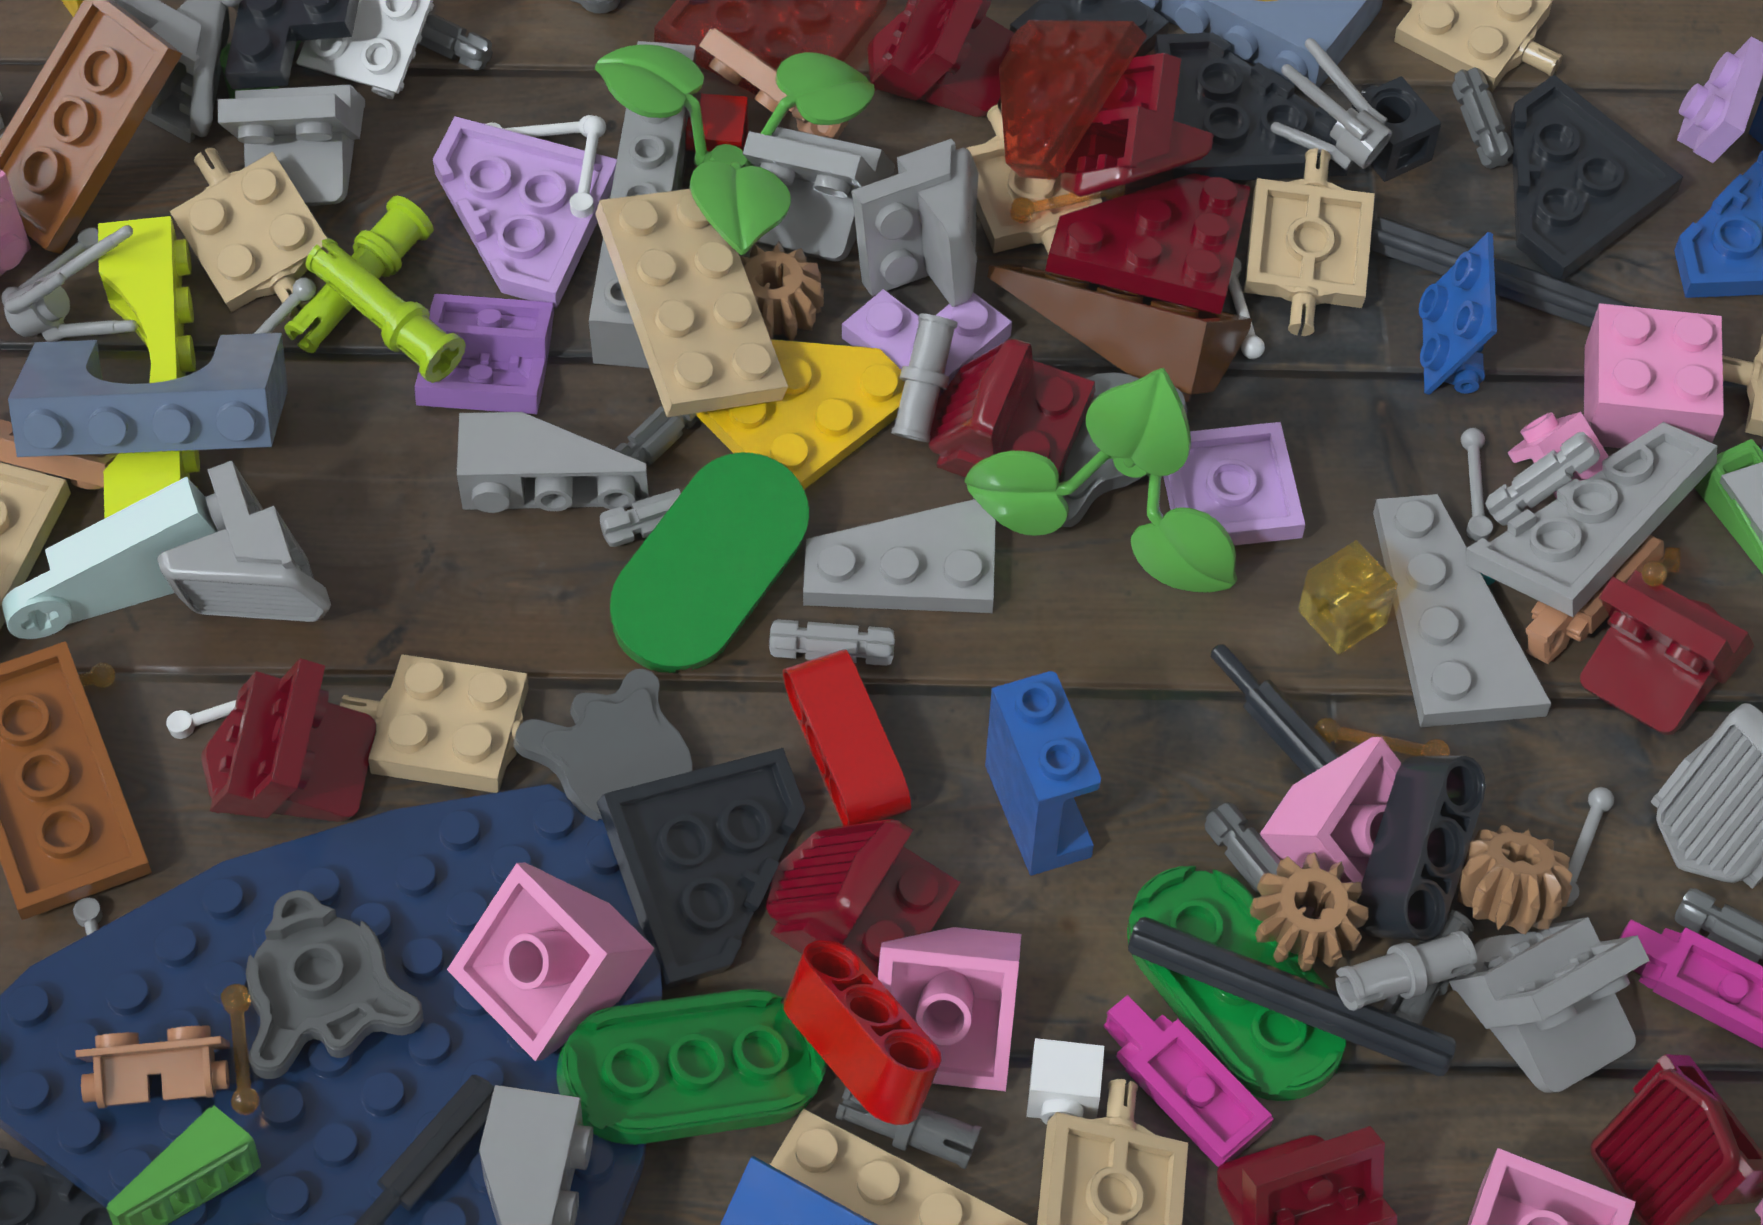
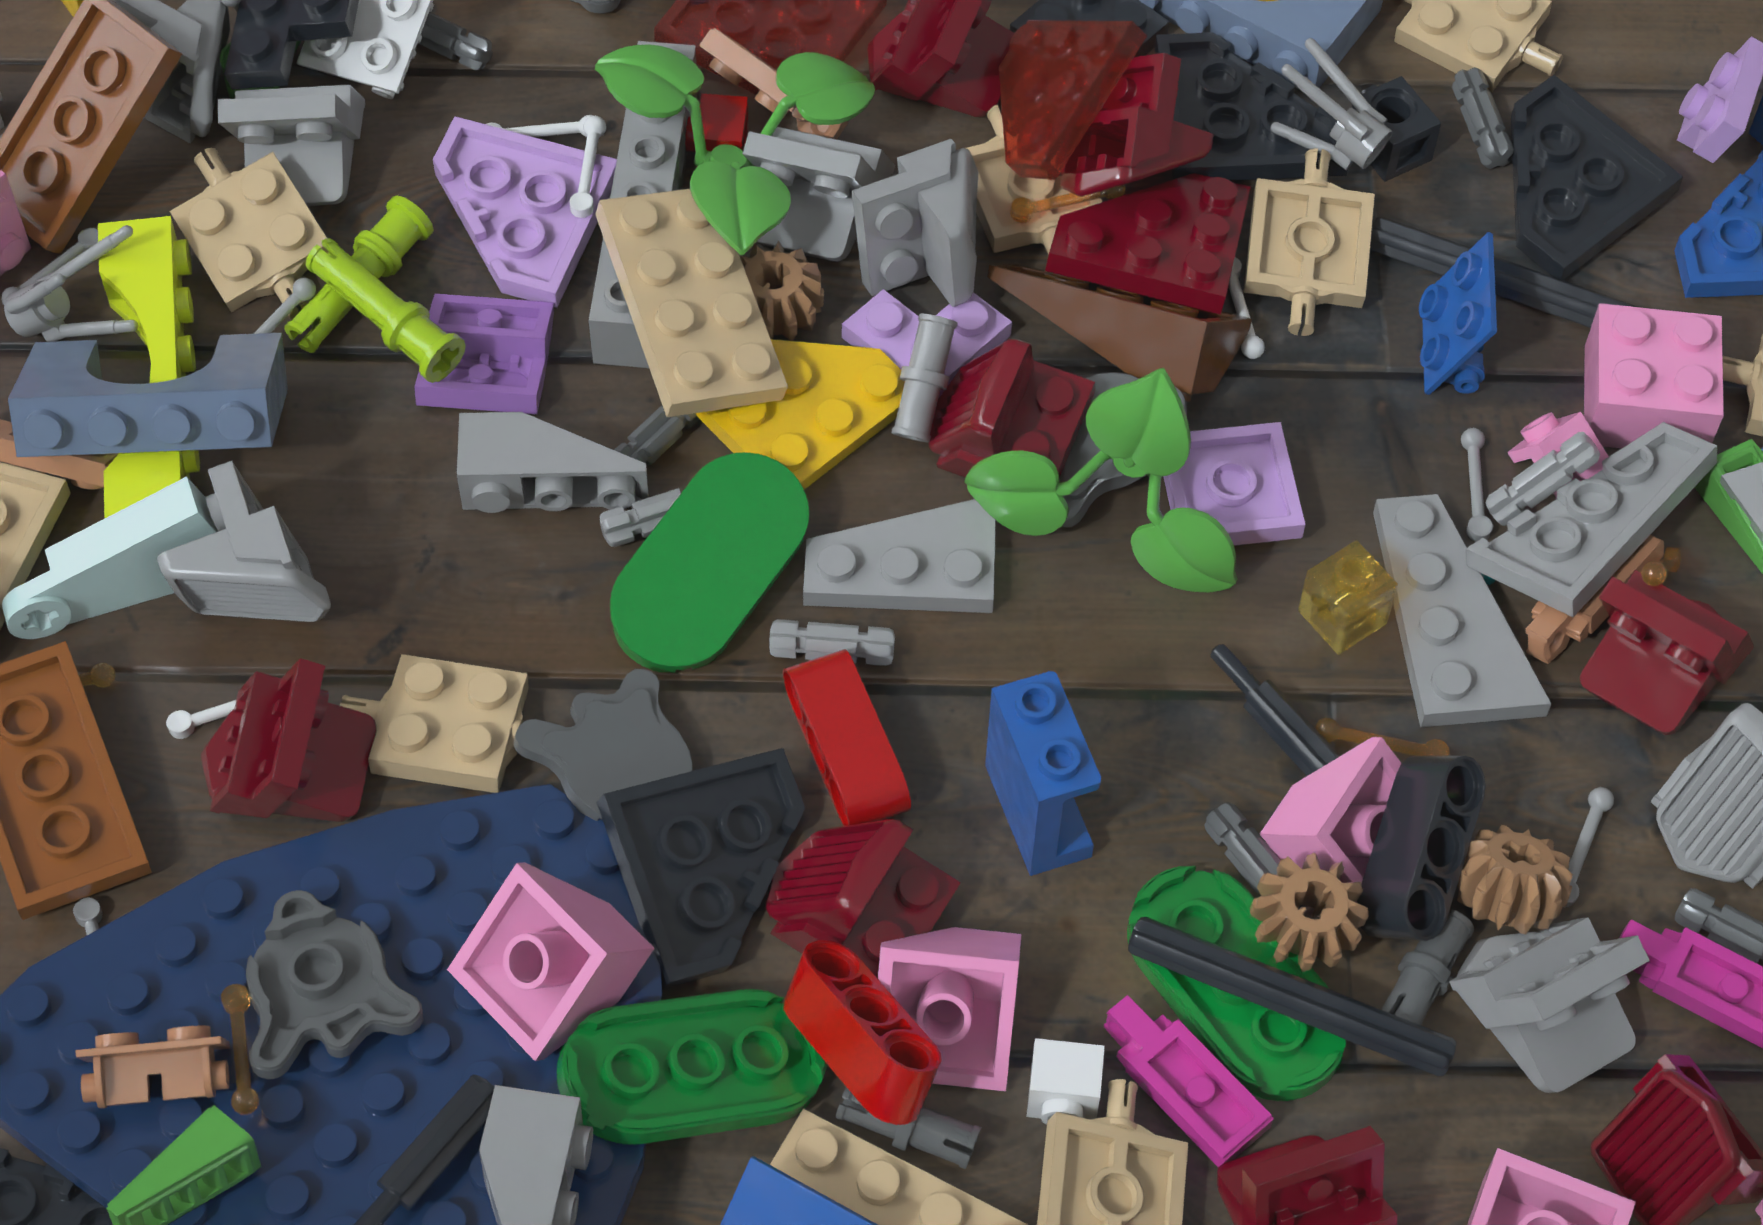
(1406, 970): light grey pin -> none

